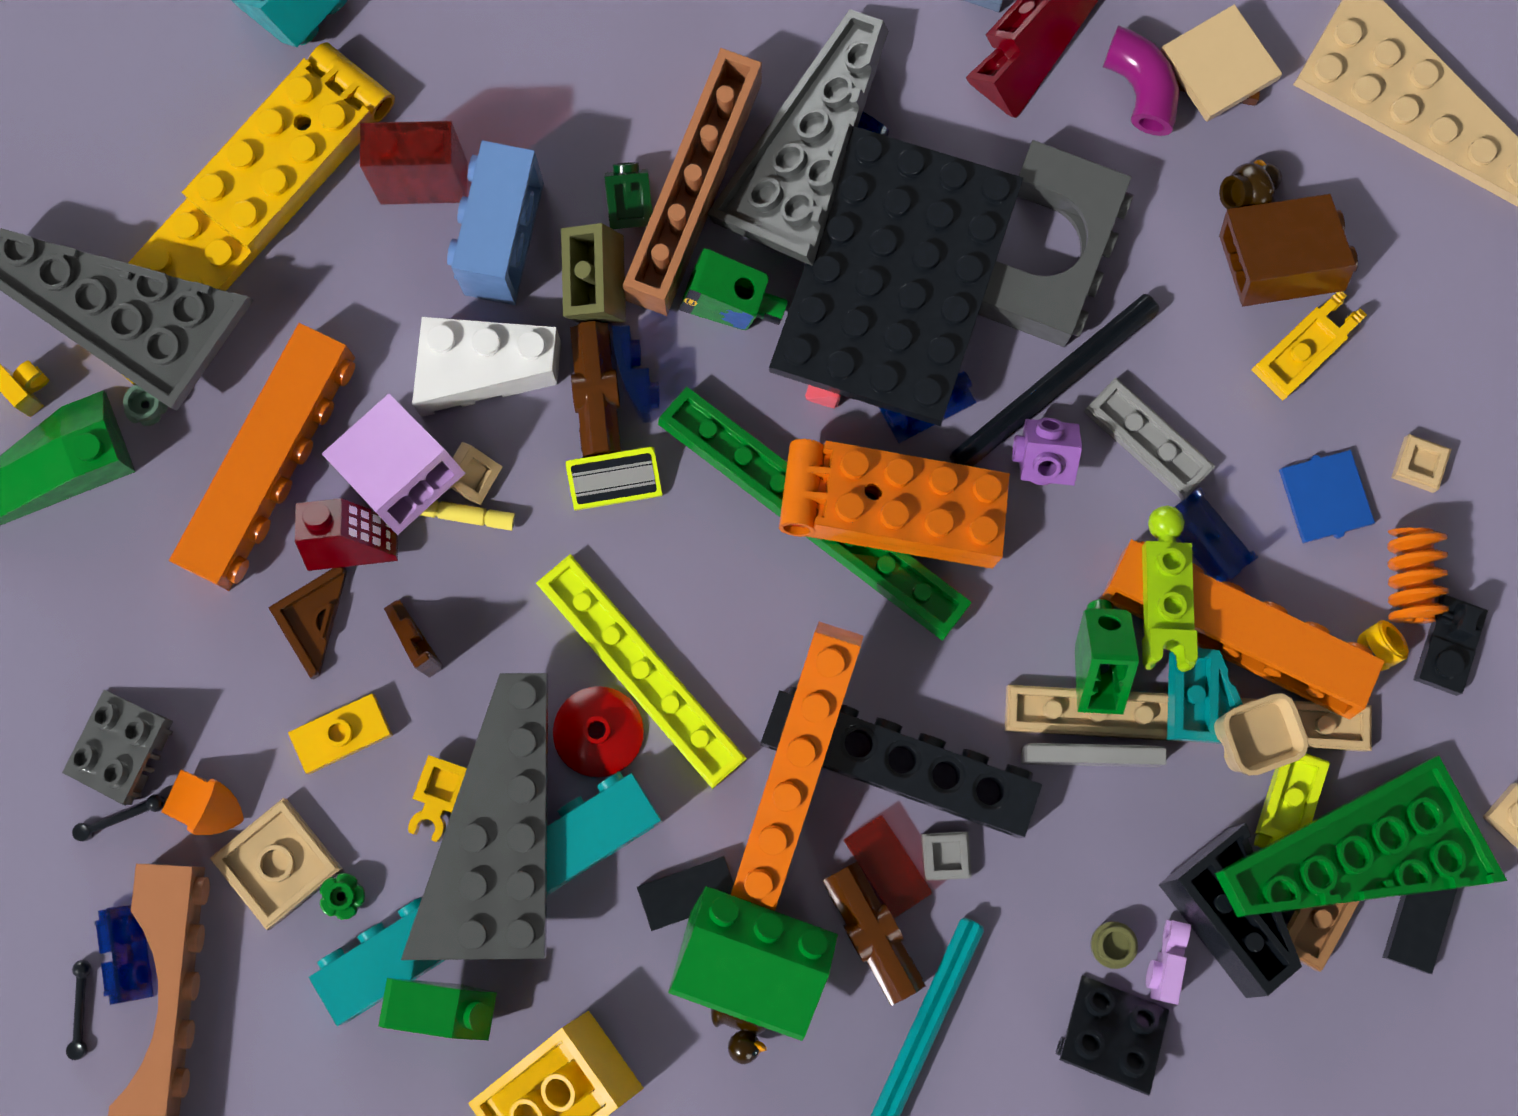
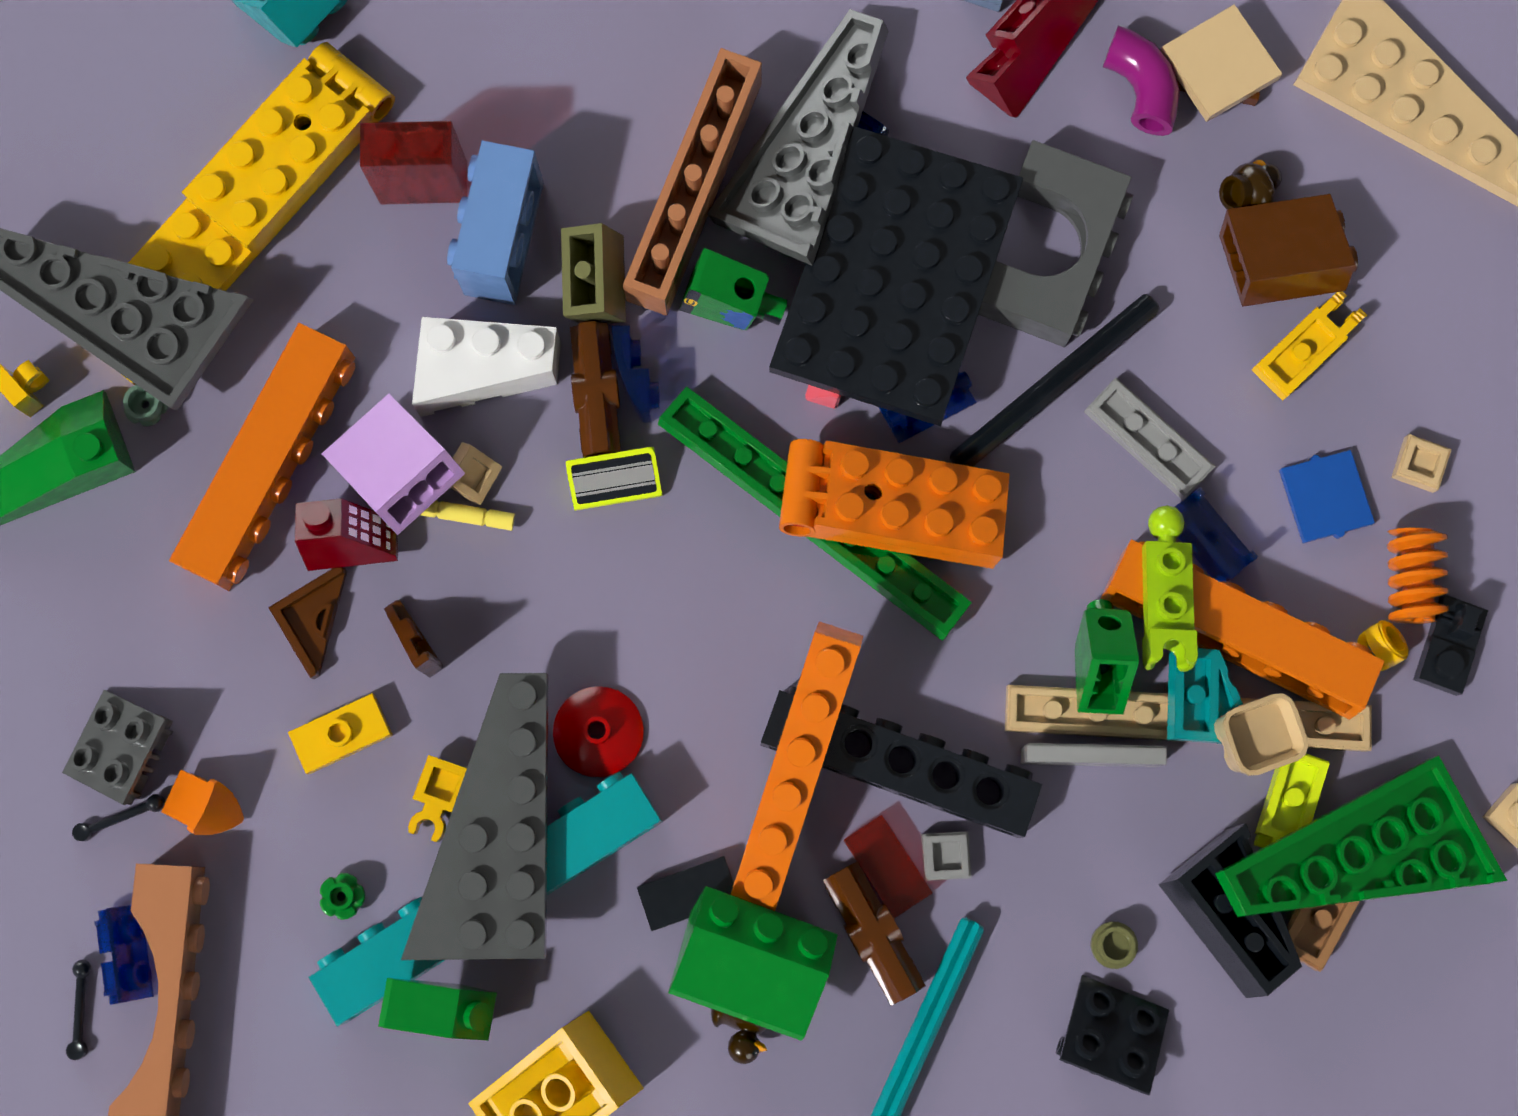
(276, 863): tan tile -> none
(628, 196): dark green bracket -> none
(641, 671): neon yellow tile -> none
(1048, 451): medium lavender brick -> none
(1167, 973): lavender plate -> none
(1419, 929): black tile -> none

